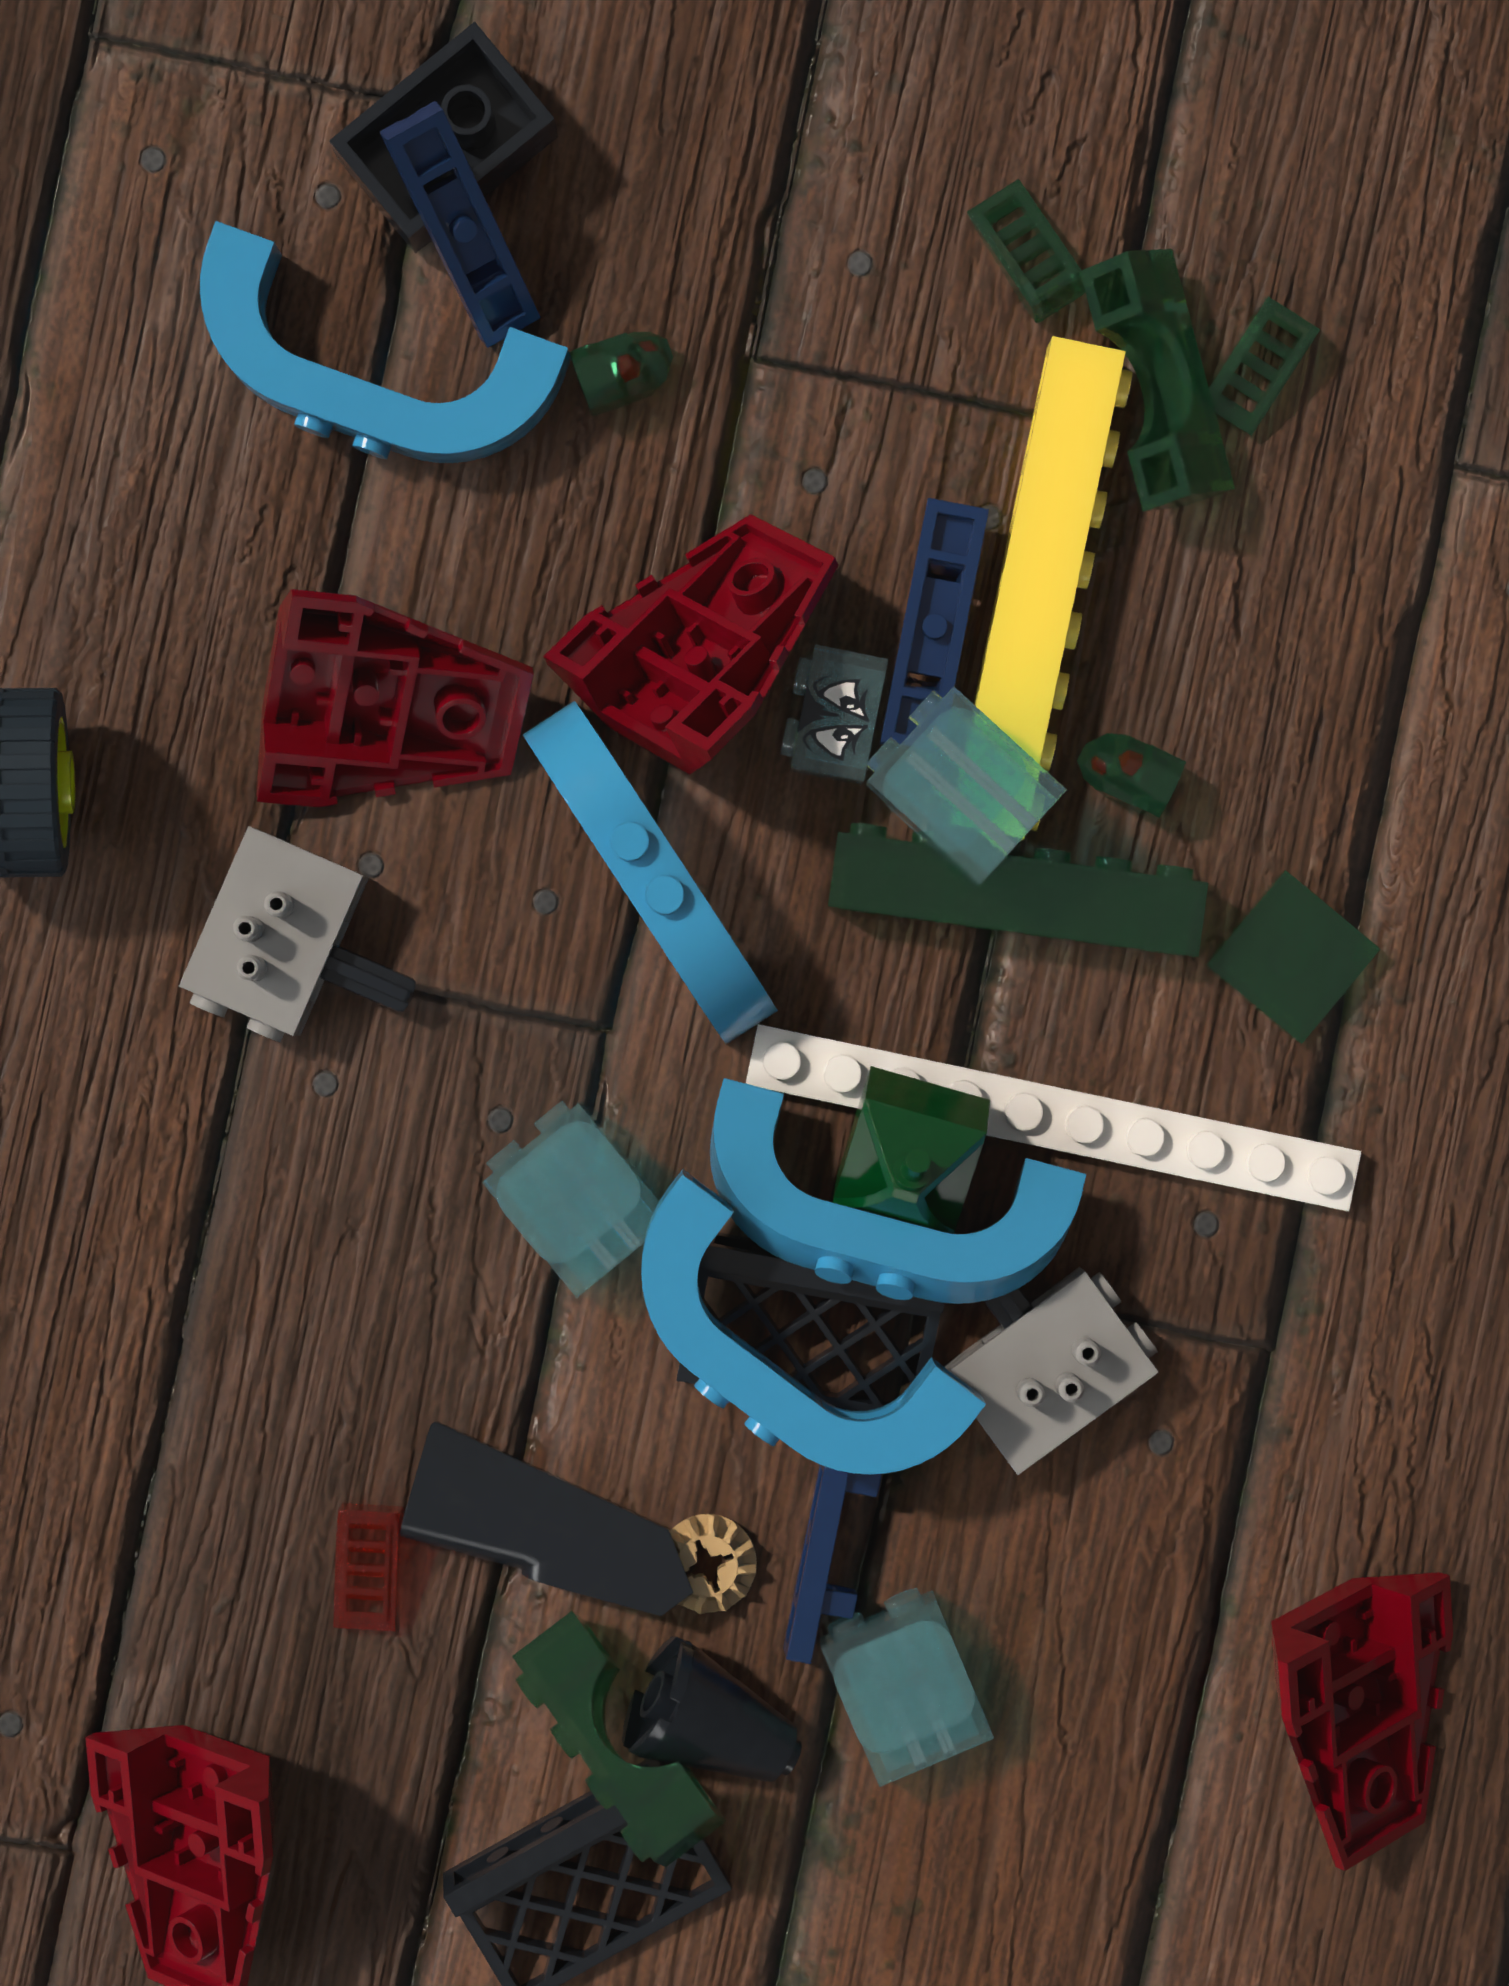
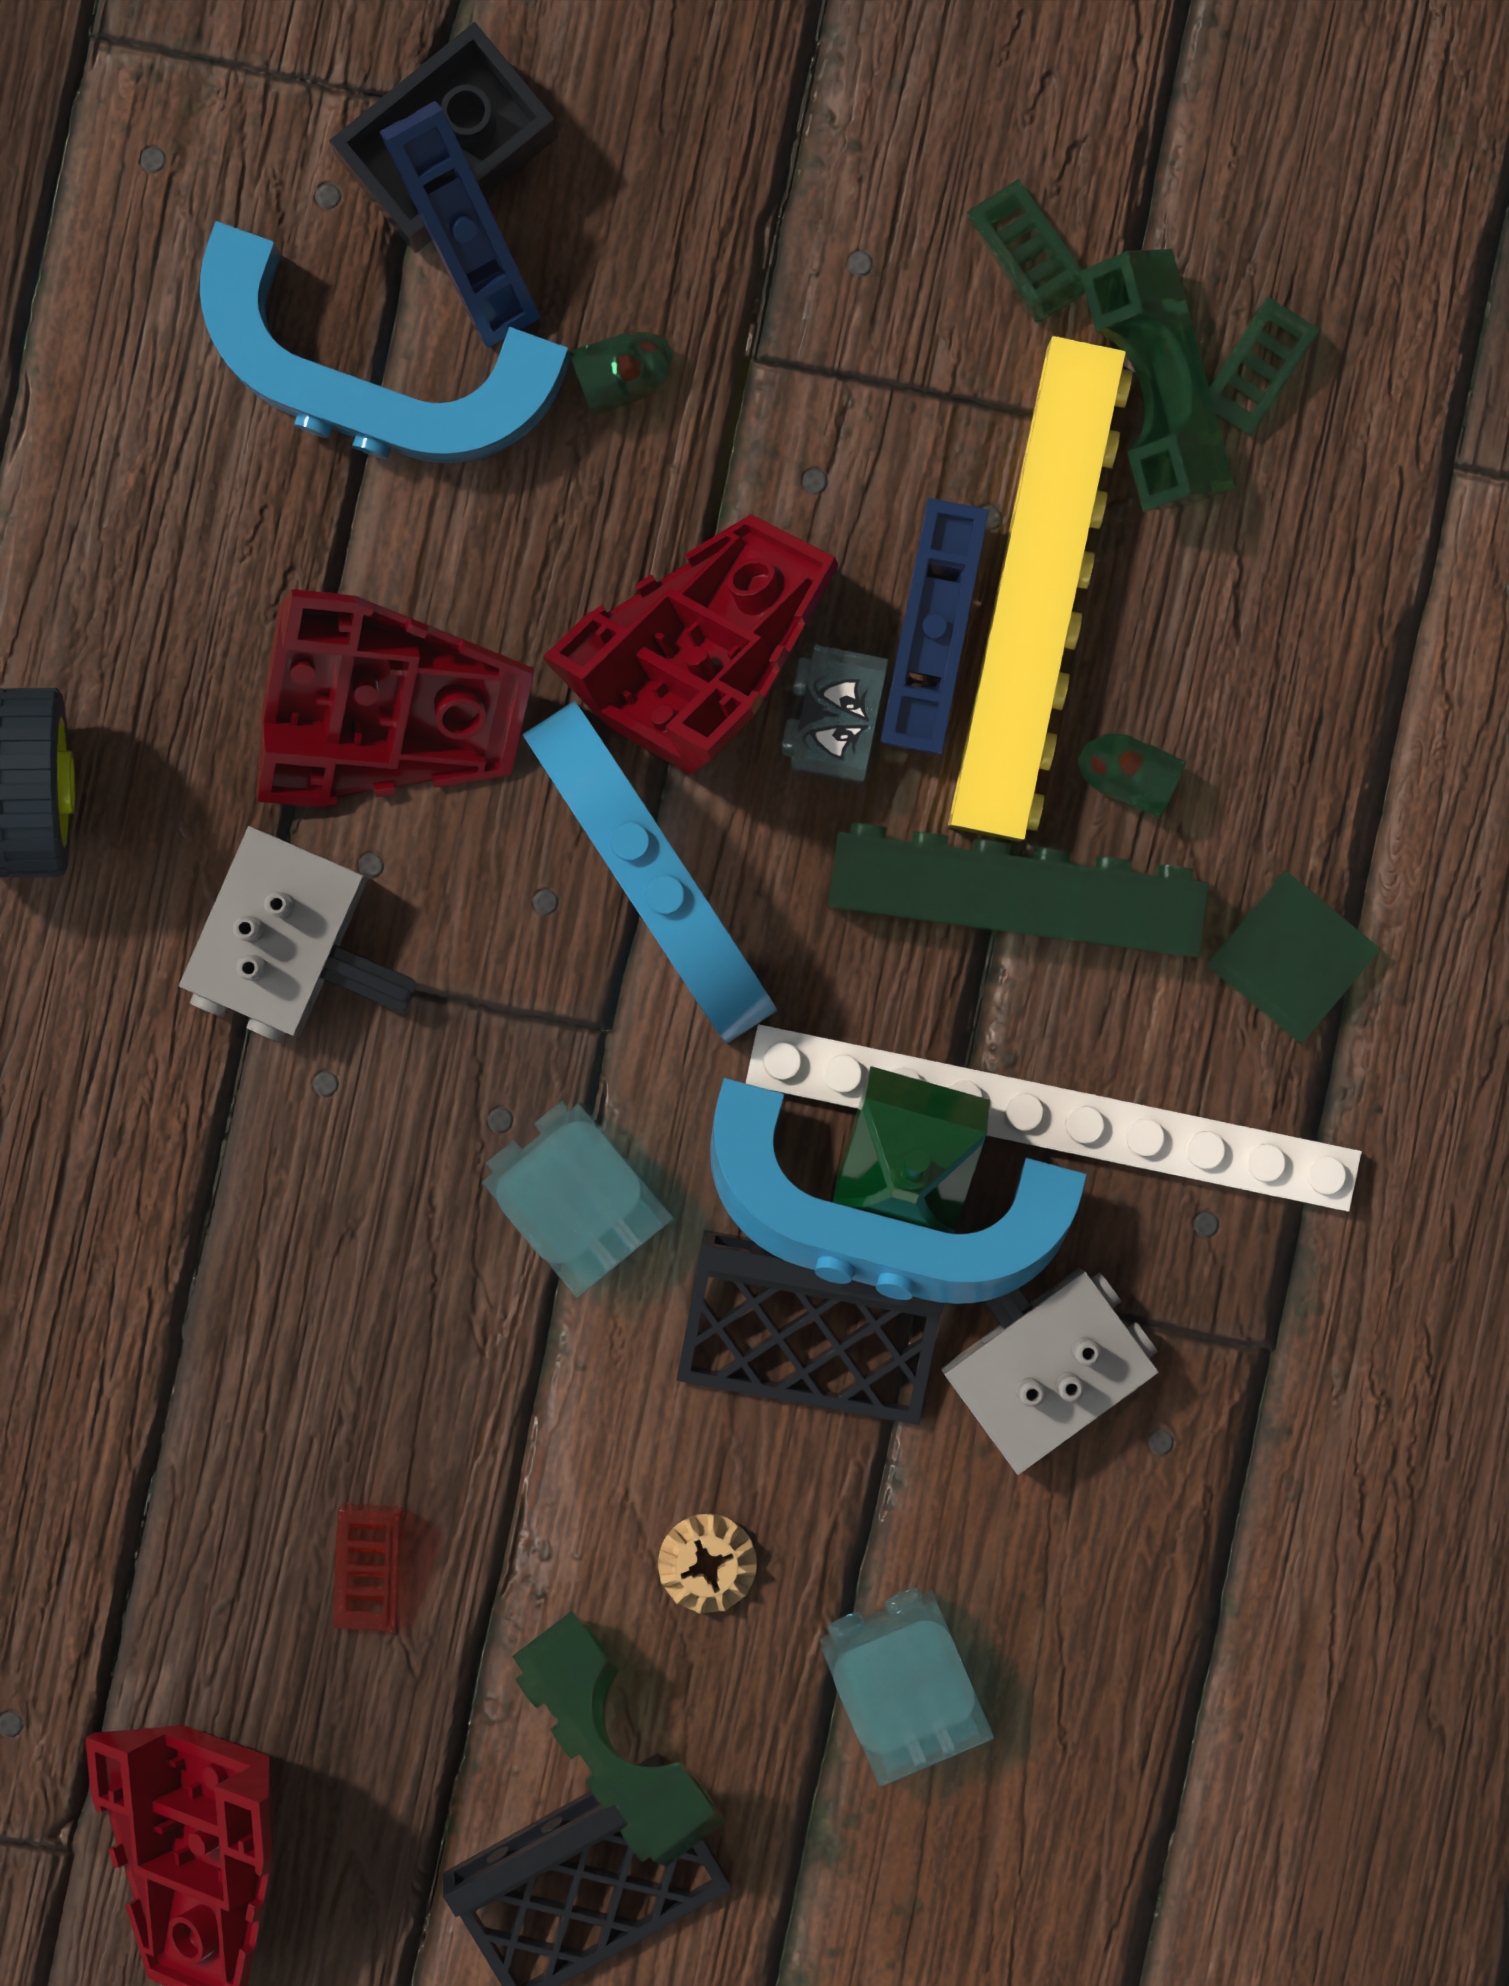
(530, 1520): black panel -> none
(707, 1719): black cone -> none
(812, 1592): dark blue hinge -> none
(874, 1441): dark azure arch -> none
(962, 784): clear light blue brick -> none
(1359, 1703): dark red wedge -> none

